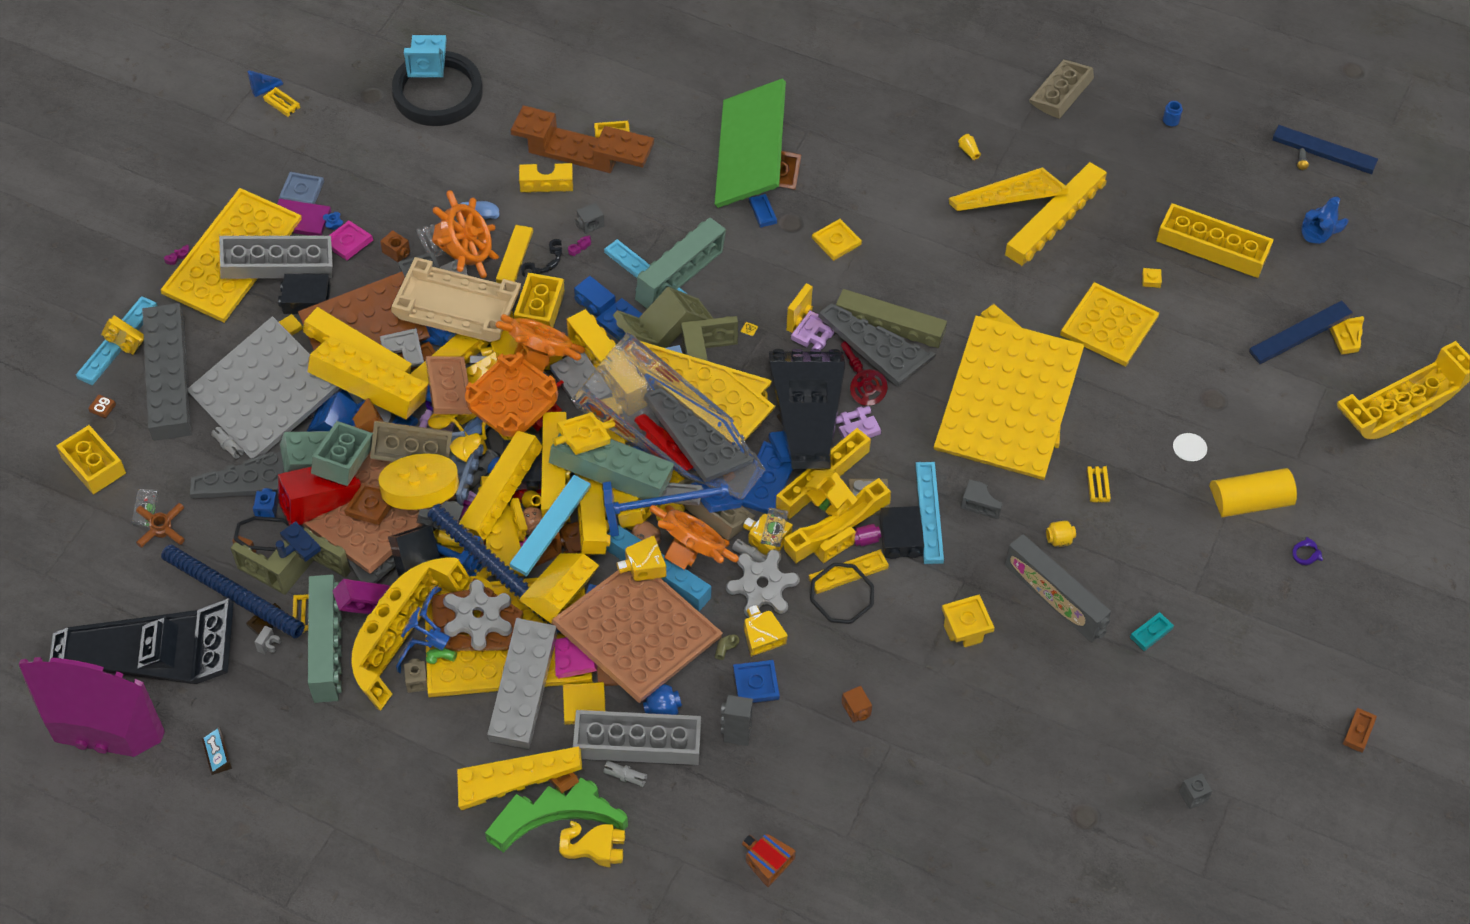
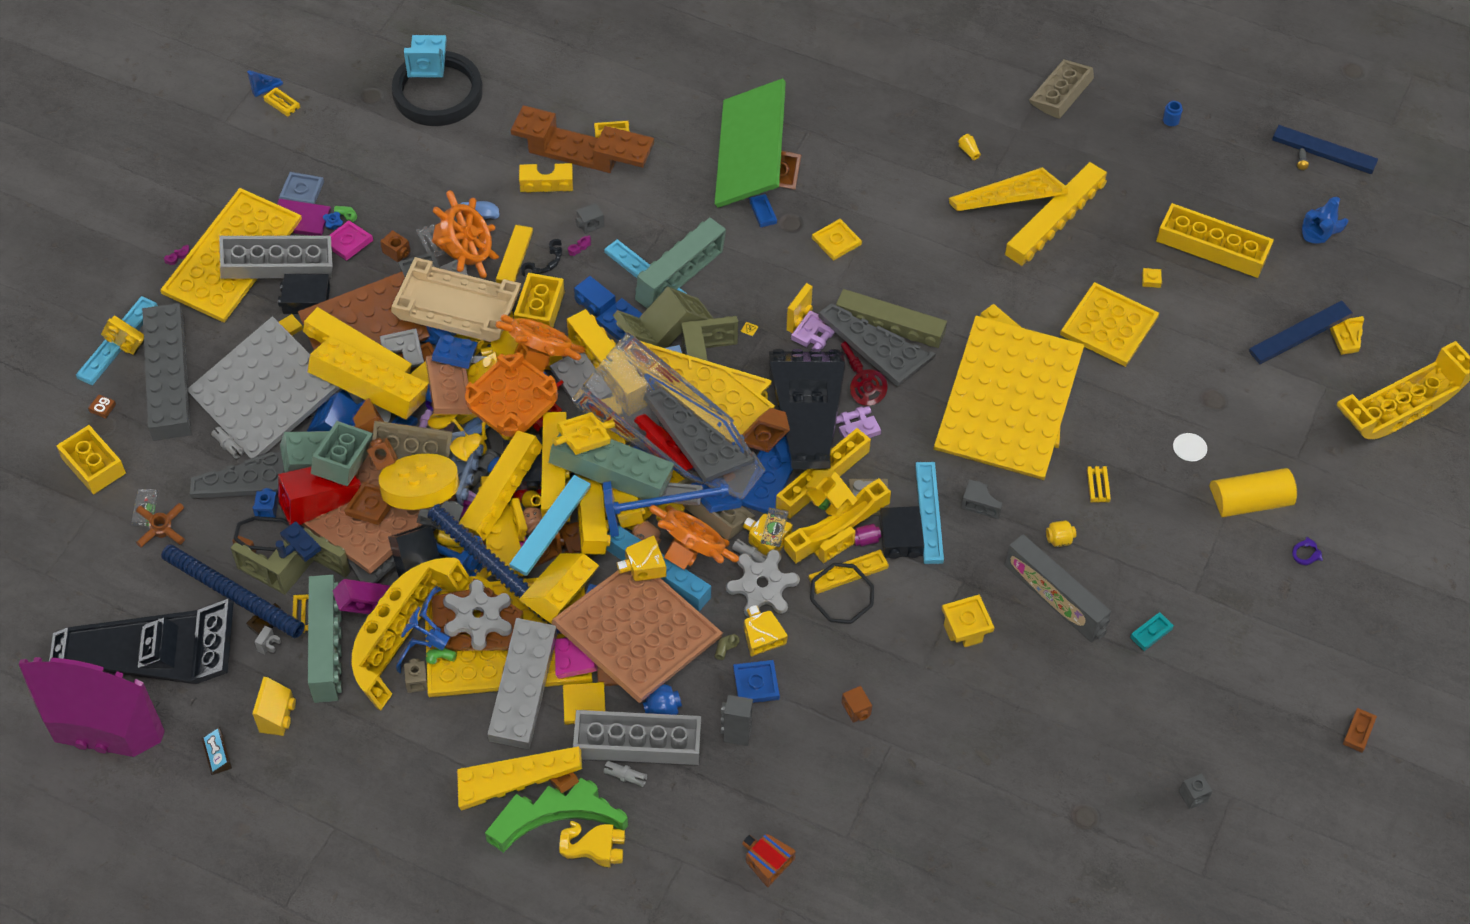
(273, 707): none -> yellow slope
(347, 212): none -> bright green arm
(381, 461): none -> dark orange brick
(454, 351): none -> blue plate
(767, 430): none -> dark orange slope

